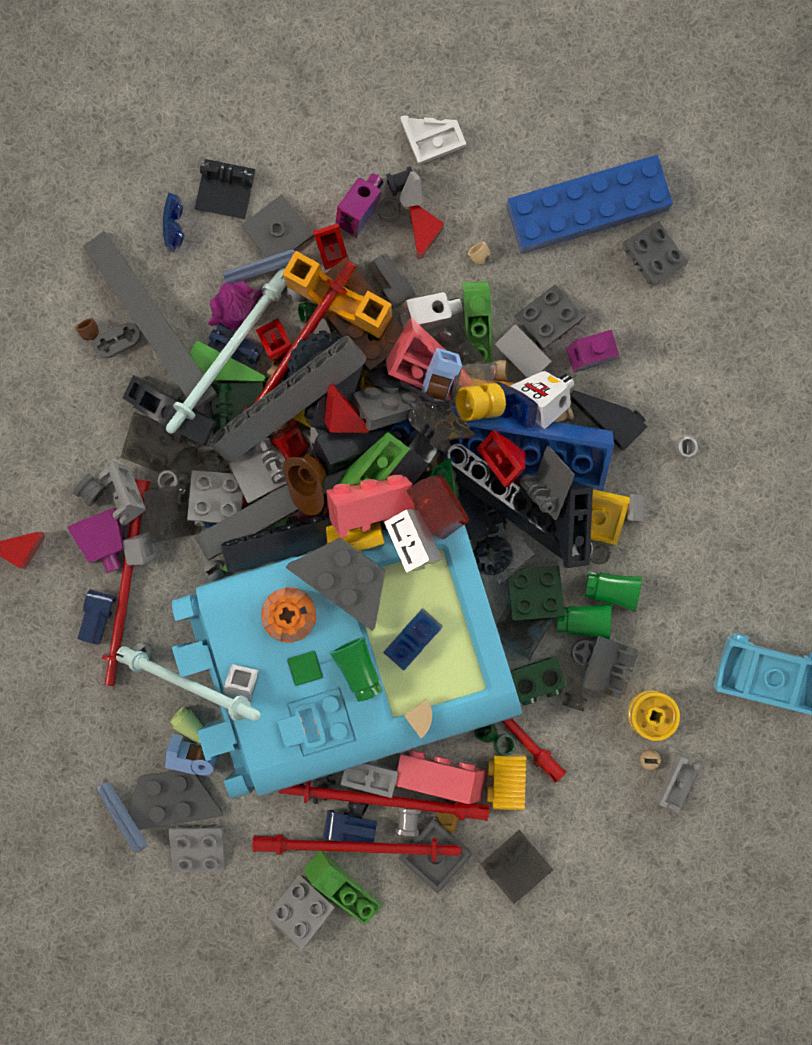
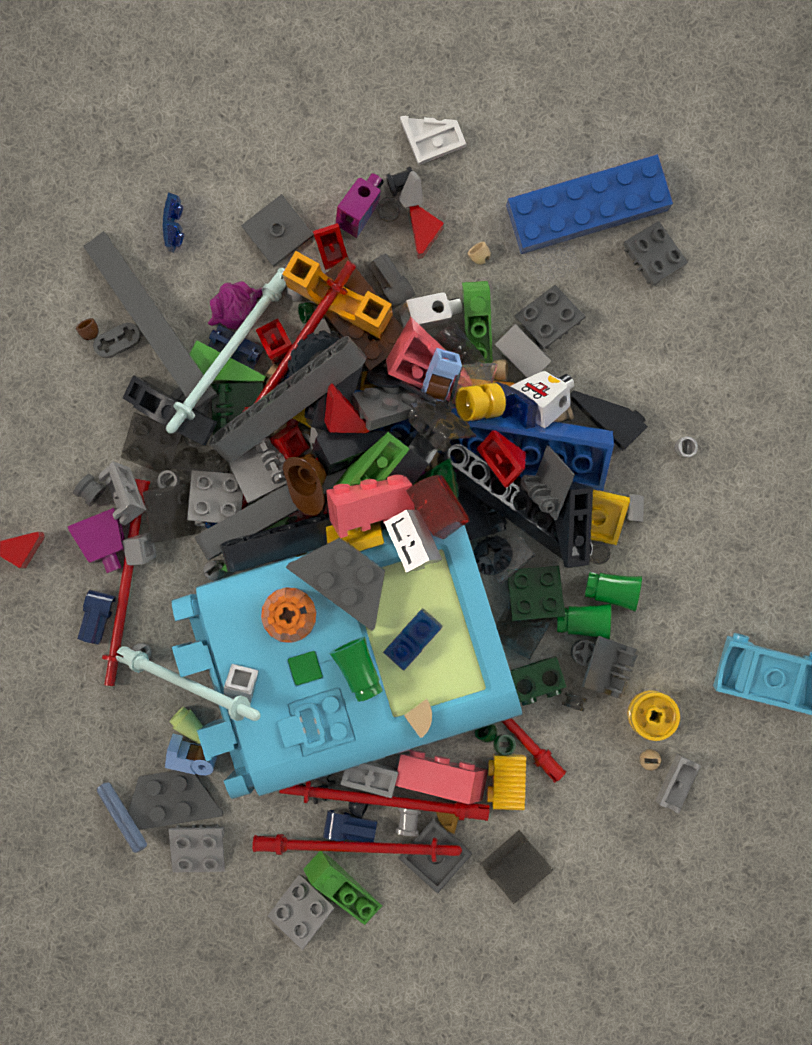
(224, 188): black hinge -> none
(258, 267): sand blue axle -> none
(592, 351): magenta torso -> none

